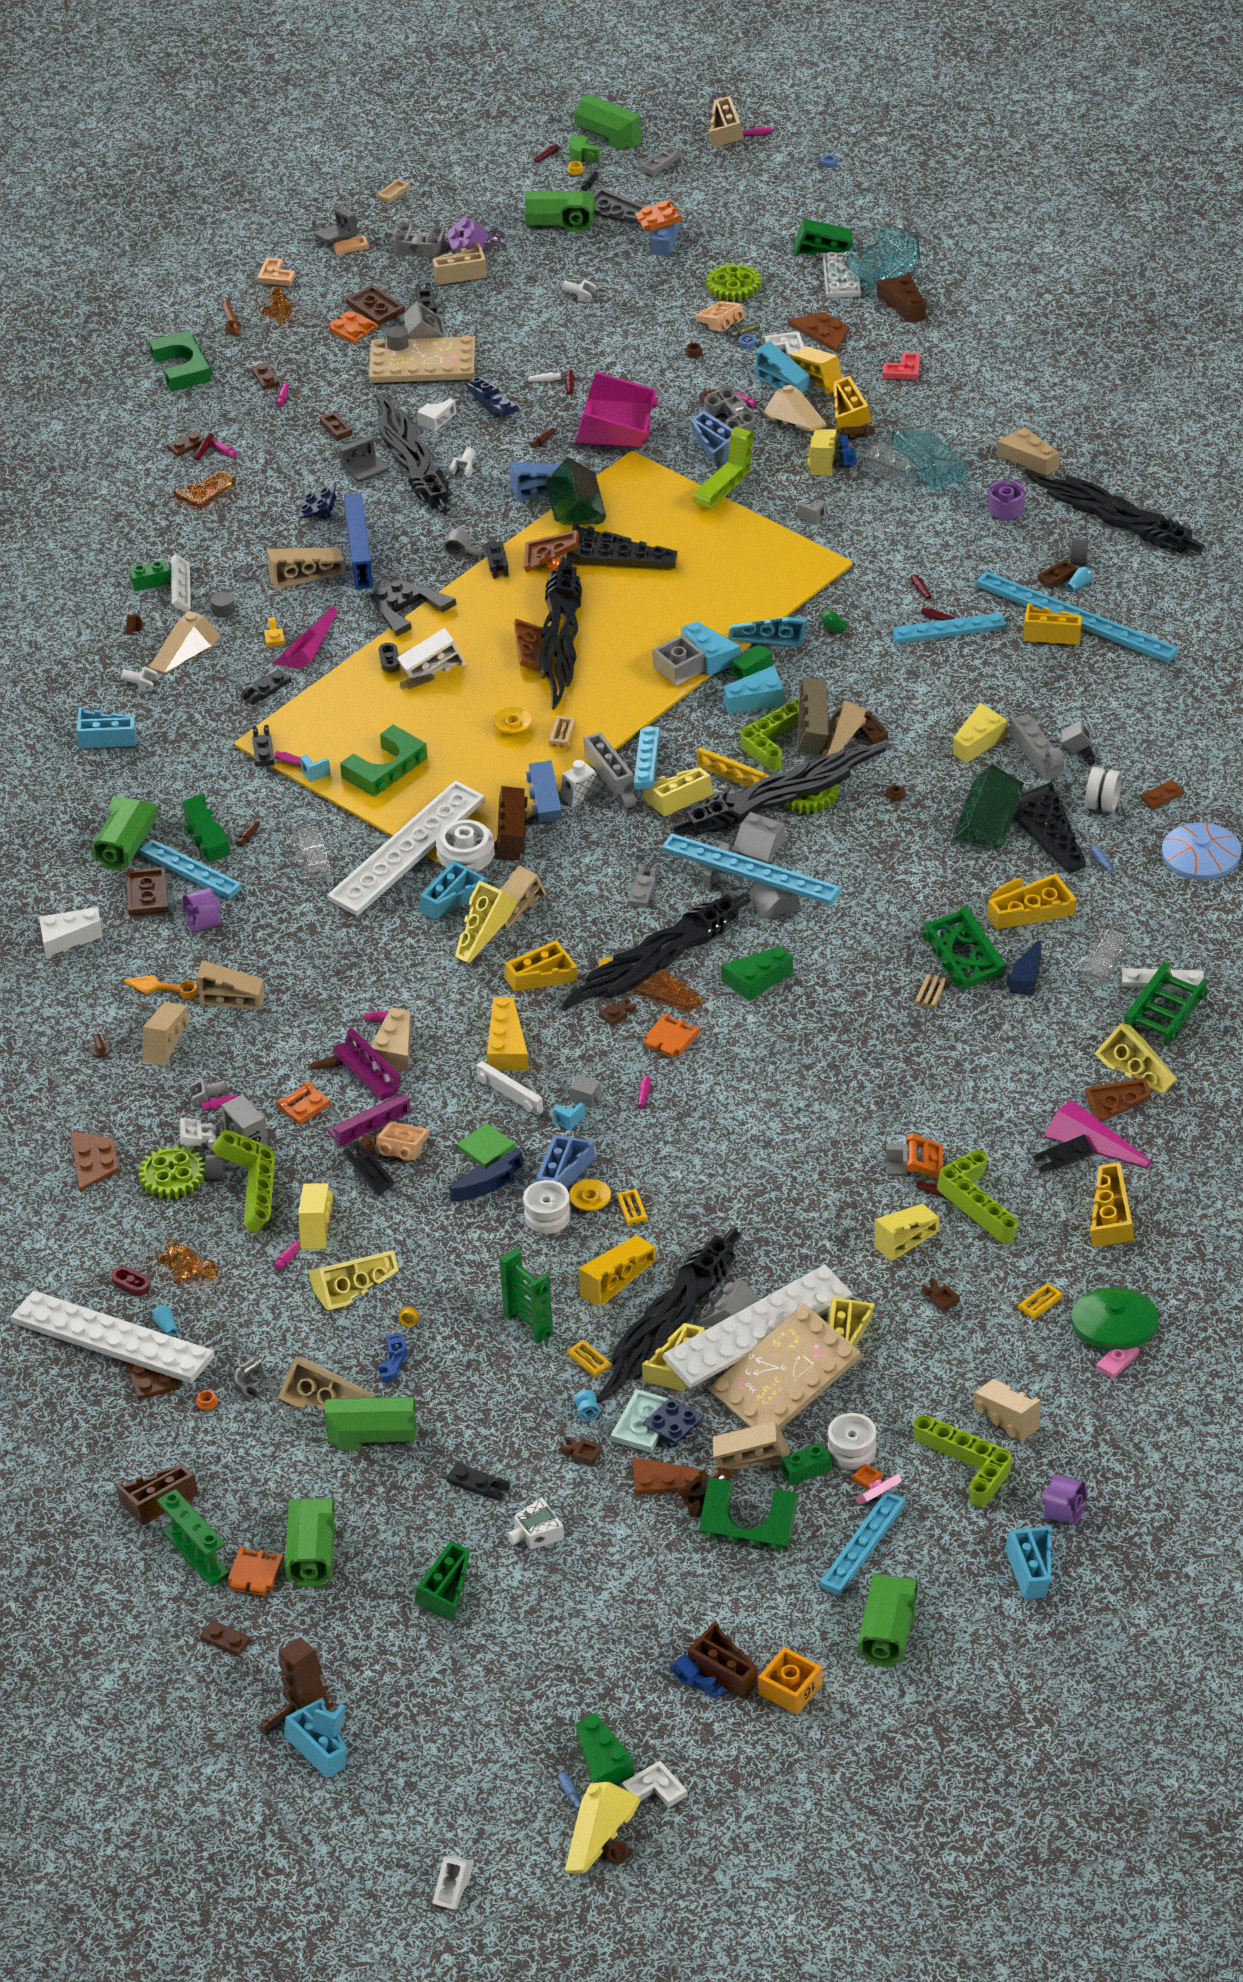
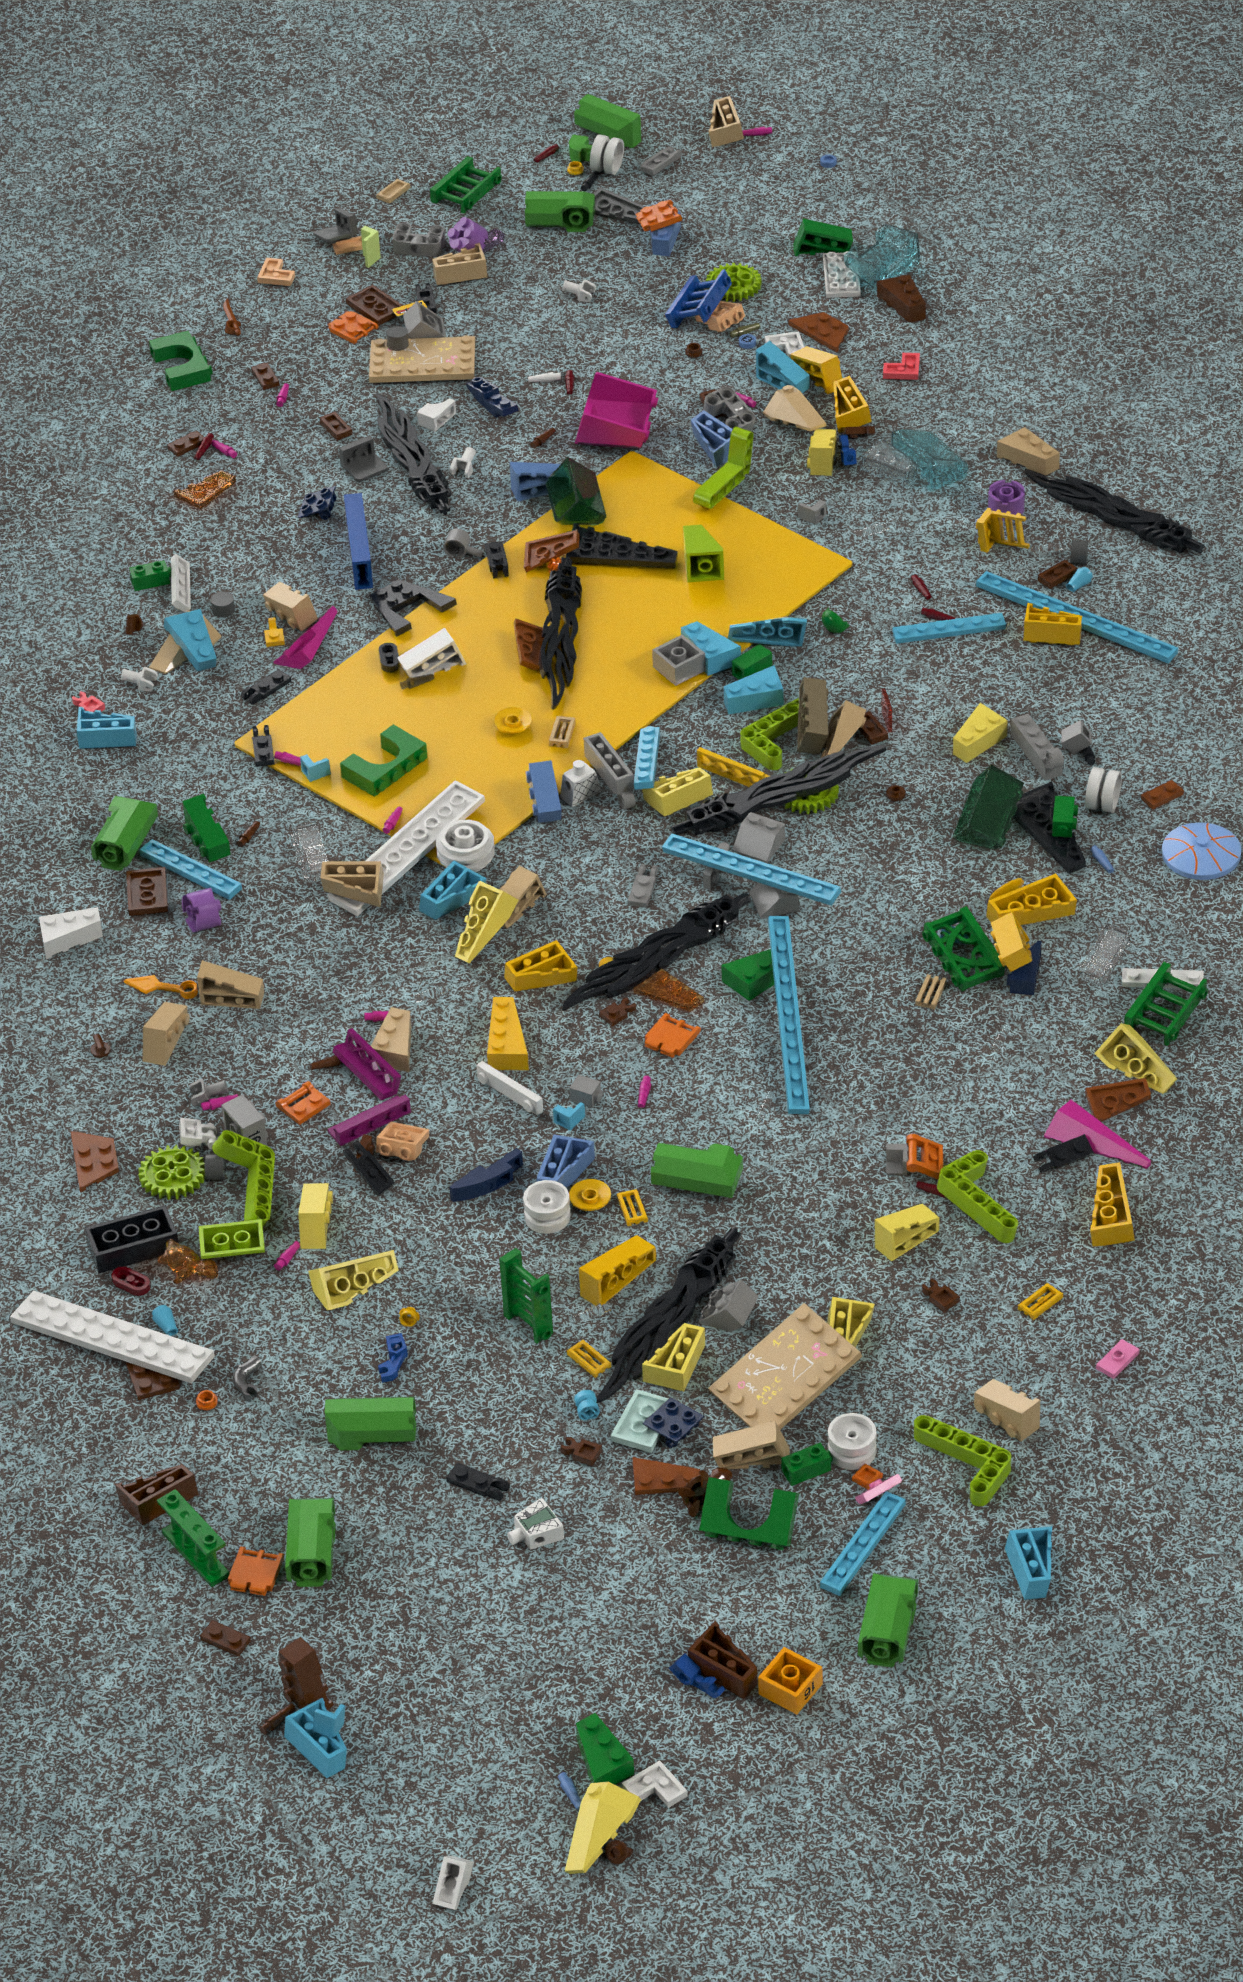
(89, 704): none -> coral plate
(130, 1238): none -> black brick
(193, 638): none -> medium azure wedge
(231, 1239): none -> lime slope
(281, 305): clear orange animal -> none
(290, 606): none -> tan wedge
(303, 565): tan wedge -> none
(313, 1384): tan wedge -> none
(354, 880): none -> tan wedge
(370, 245): none -> yellowish green panel
(392, 820): none -> dark pink animal
(401, 310): none -> yellow sticker
(444, 1582): green wedge -> none
(458, 175): none -> green fence
(485, 1145): bright green tile -> none
(511, 823): reddish brown wedge -> none
(606, 154): none -> white wheel
(693, 290): none -> blue fence
(697, 1170): none -> bright green brick
(702, 555): none -> lime slope
(740, 1333): white plate -> none
(788, 1015): none -> medium azure plate
(886, 709): none -> clear red piece
(991, 529): none -> yellow plate
(1011, 942): none -> yellow wedge
(1064, 816): none -> green brick
(1064, 1499): medium lavender brick -> none
(1115, 1318): green dish -> none

